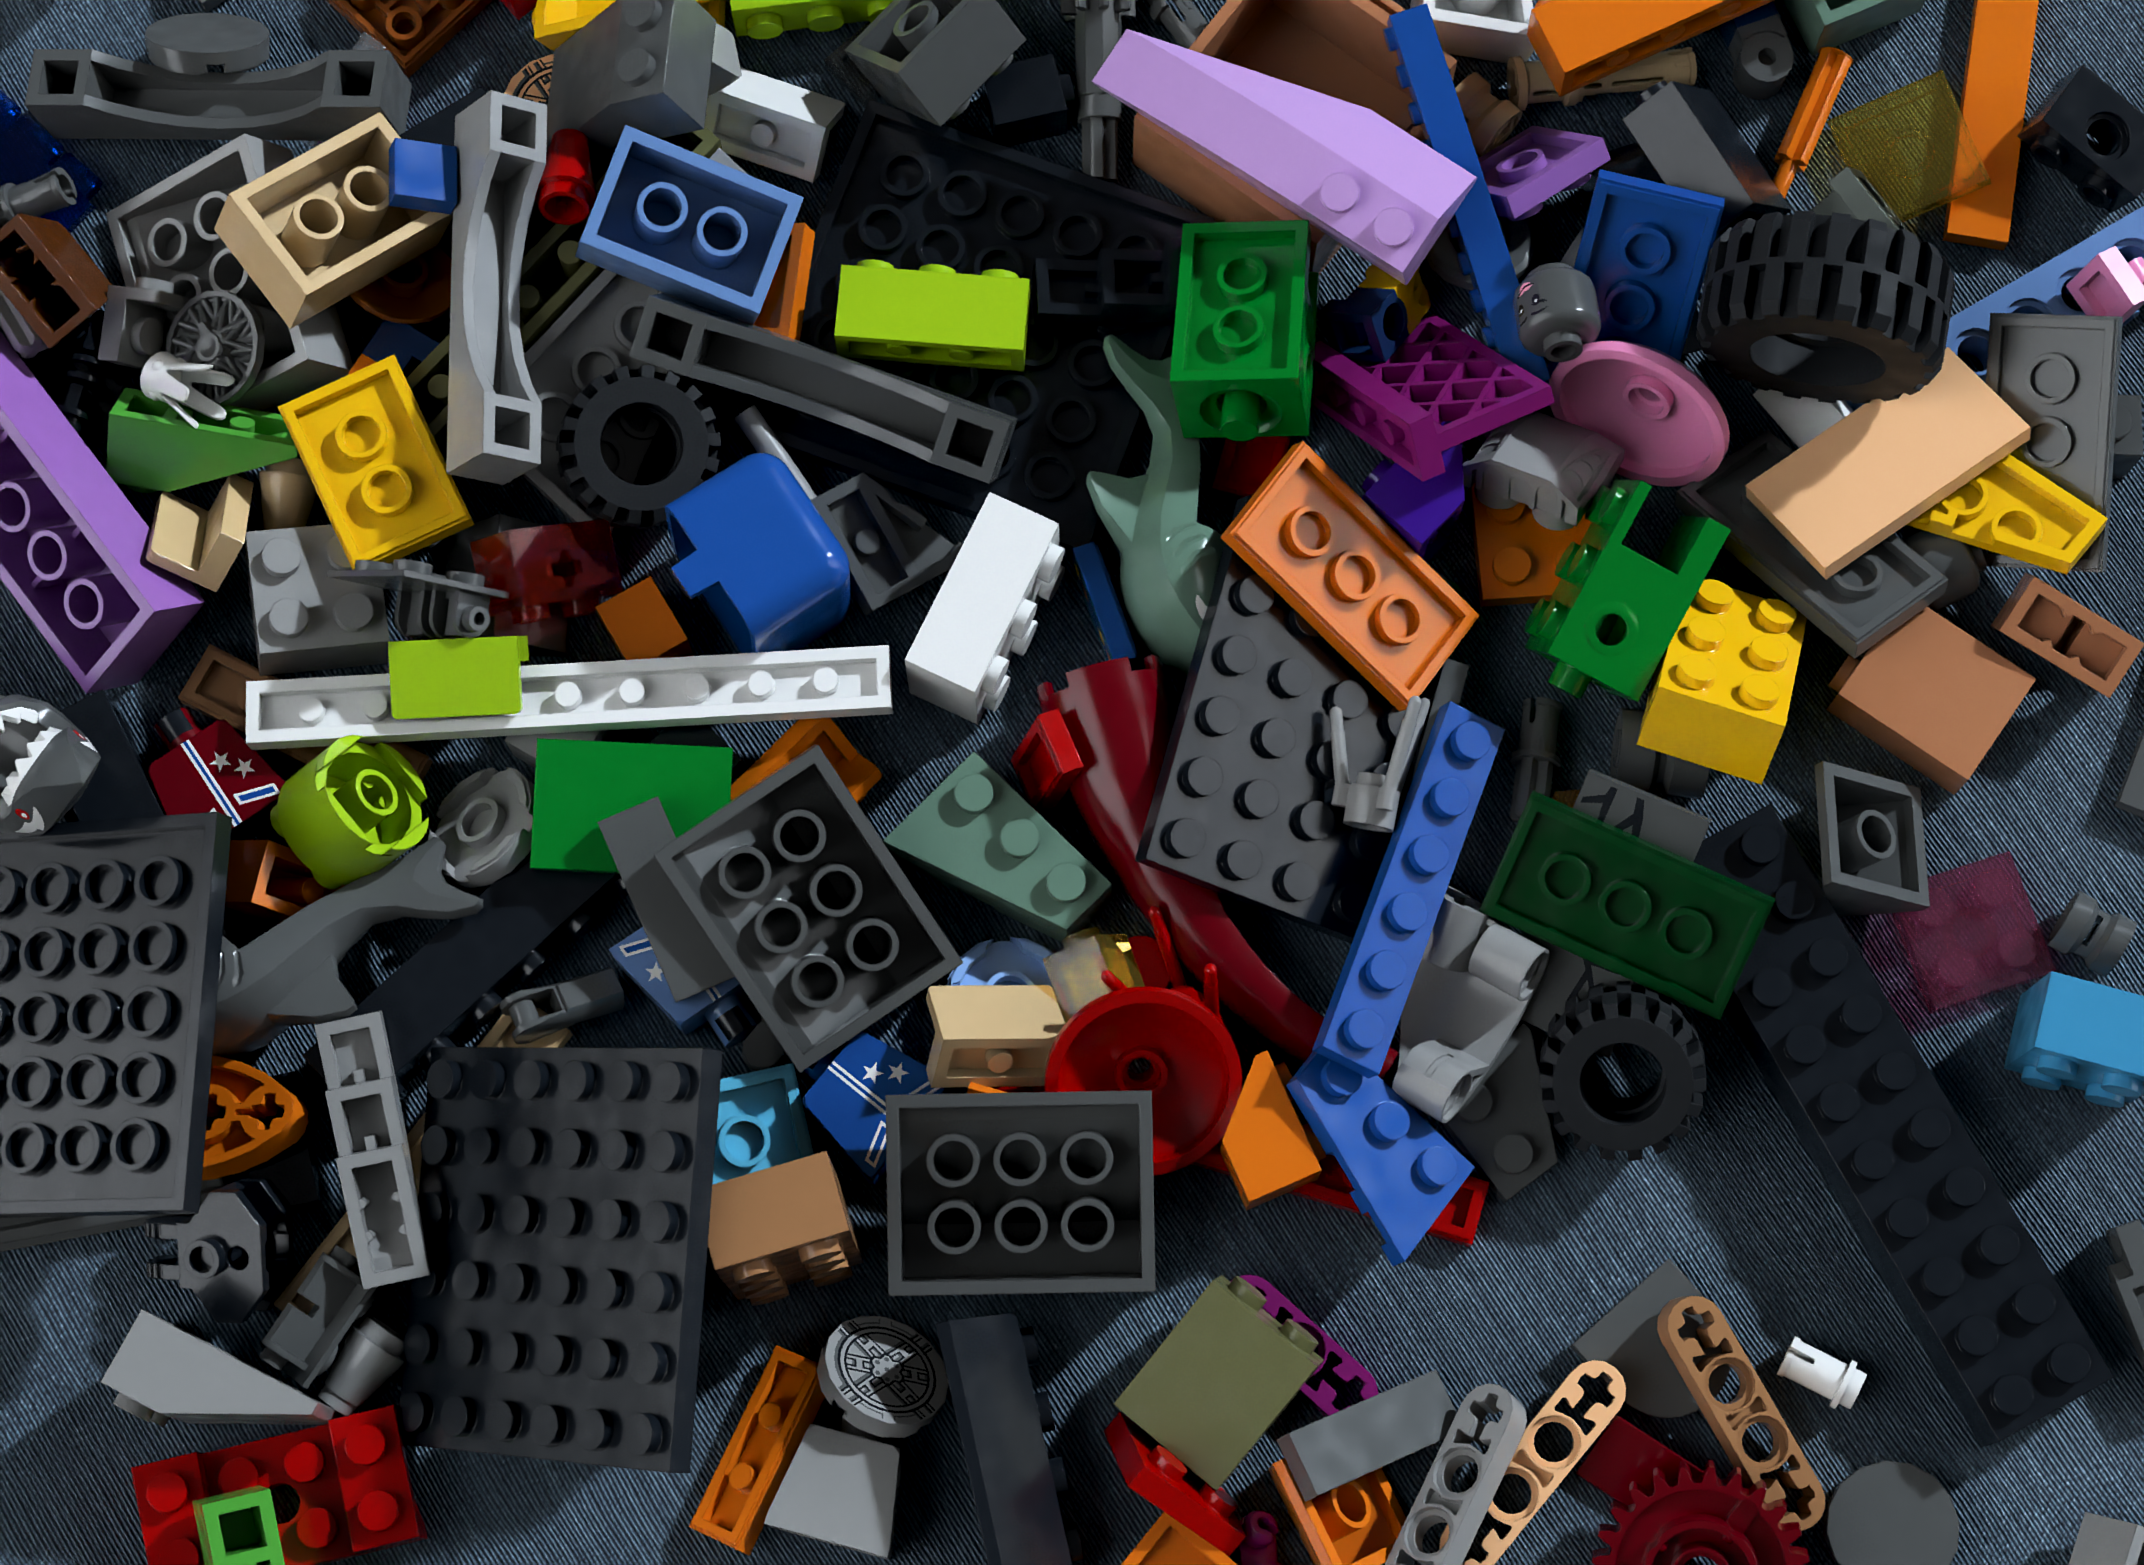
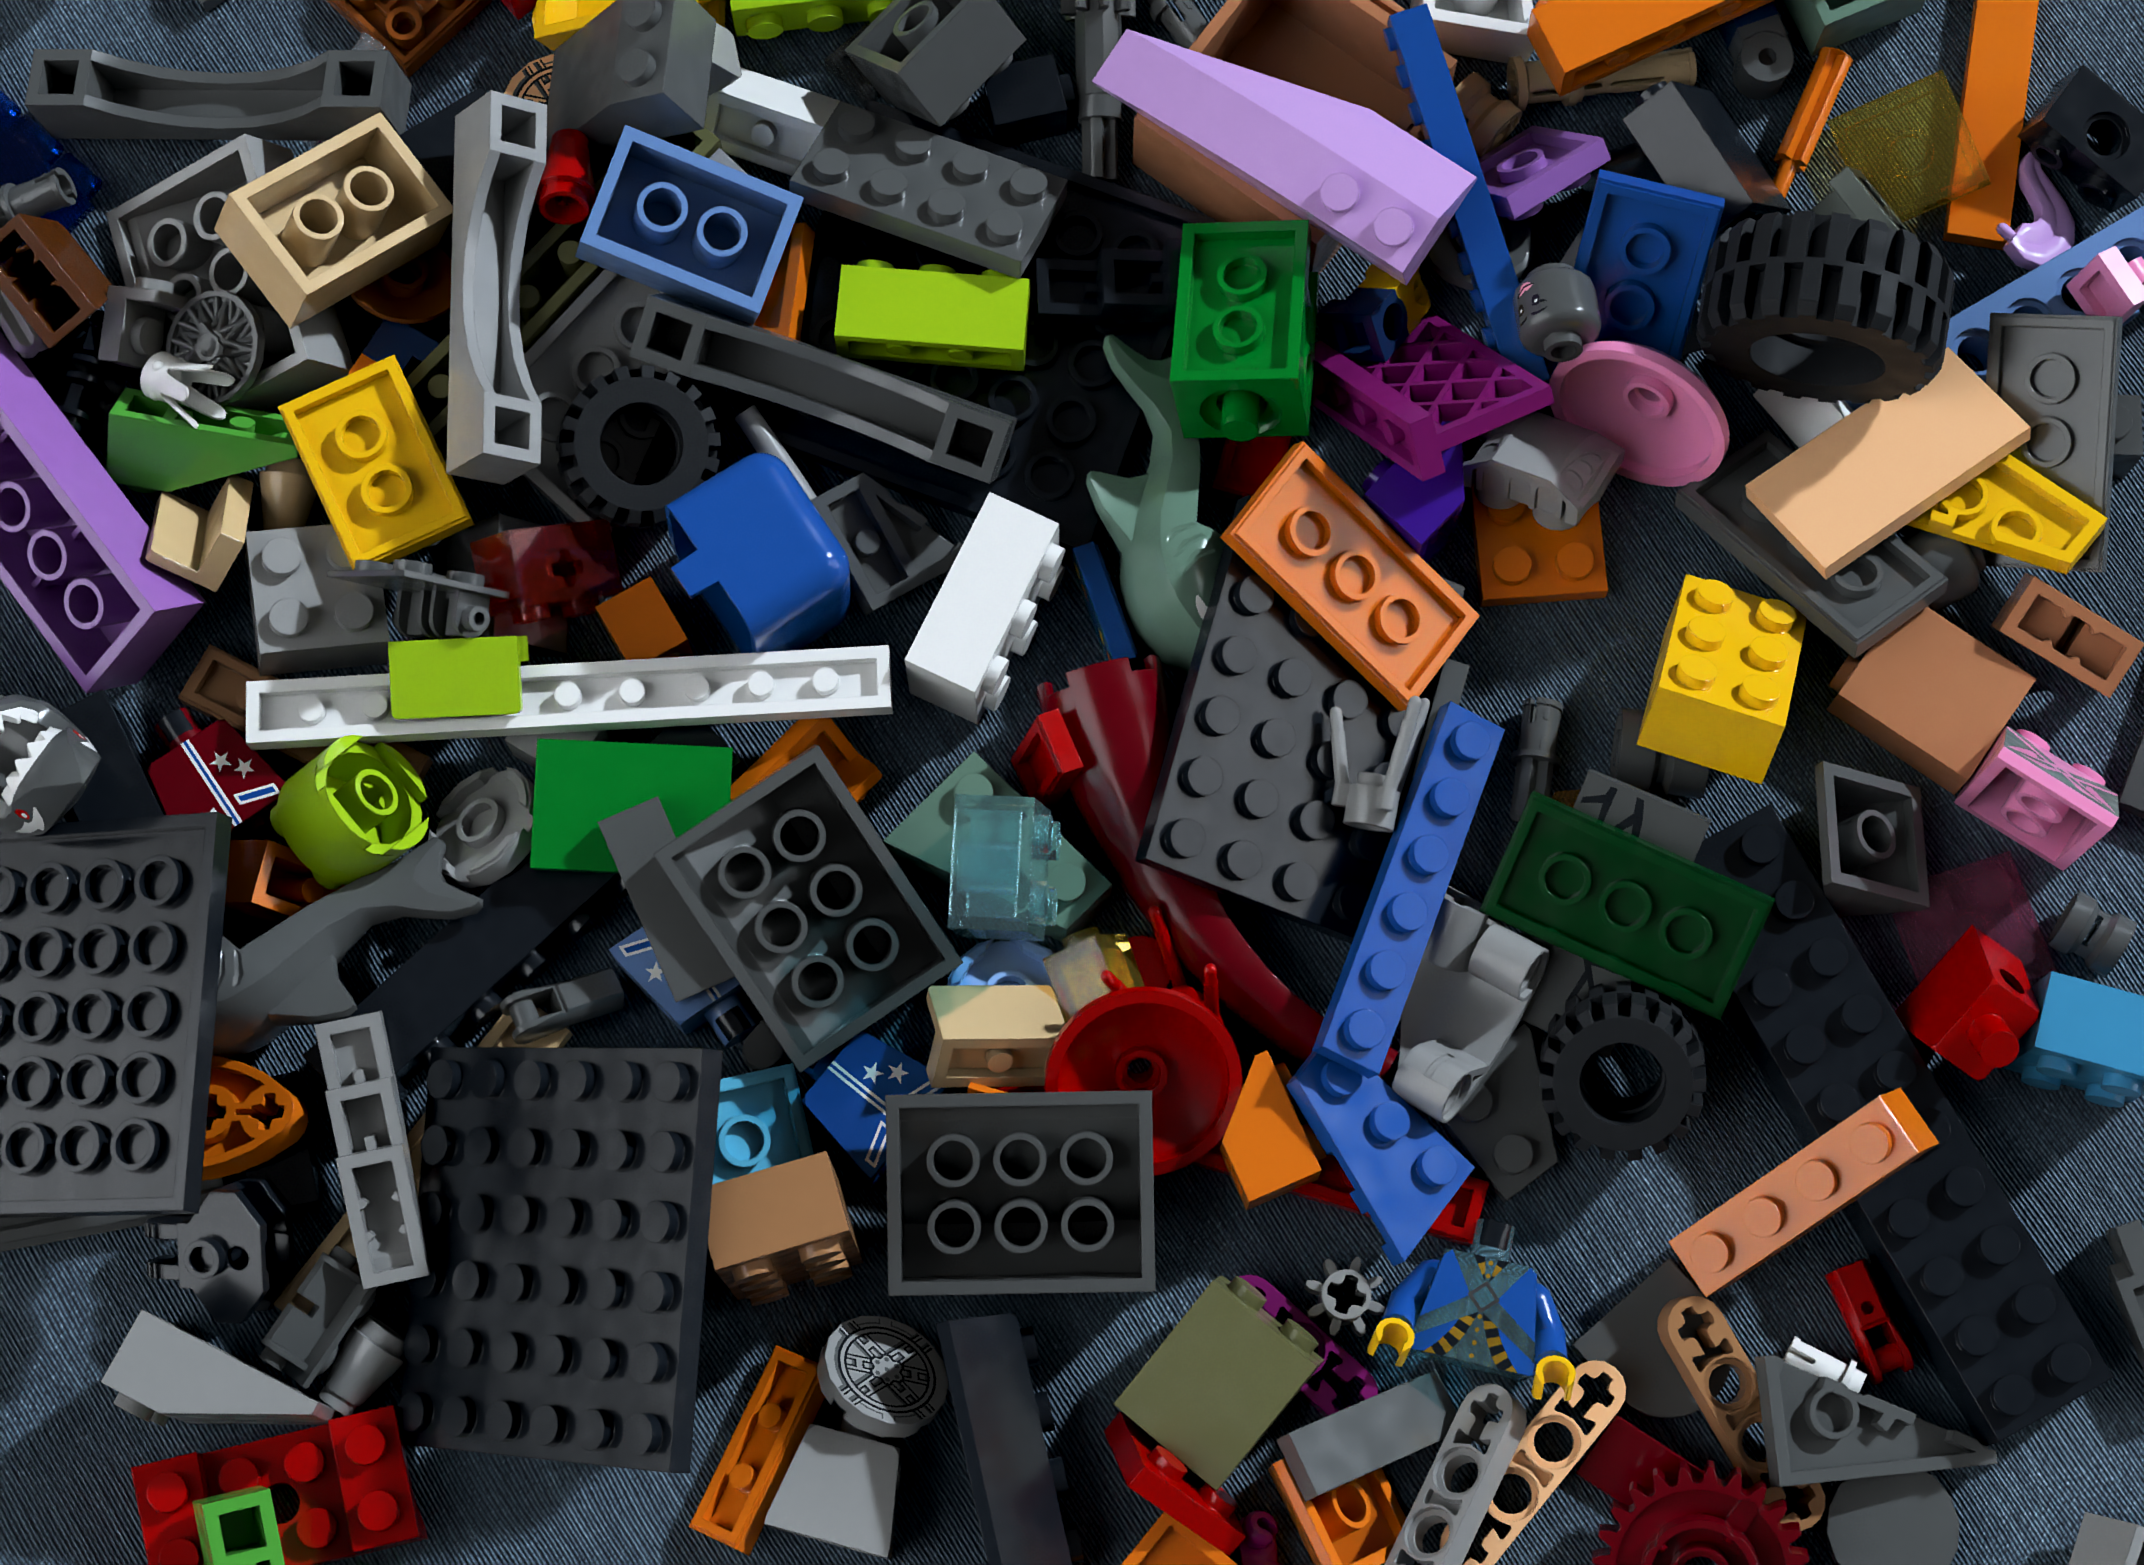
(202, 39): dark grey tile -> none
(422, 176): blue tile -> none
(929, 189): none -> dark grey plate
(1002, 868): none -> clear light blue brick
(1361, 1292): none -> light grey gear
(1479, 1314): none -> torso
(1614, 604): green torso -> none
(1803, 1191): none -> orange brick
(1830, 1433): none -> dark grey wing
(1862, 1310): none -> red bar
(1973, 1005): none -> red torso
(2039, 798): none -> bright pink slope
(2052, 226): none -> lavender piece

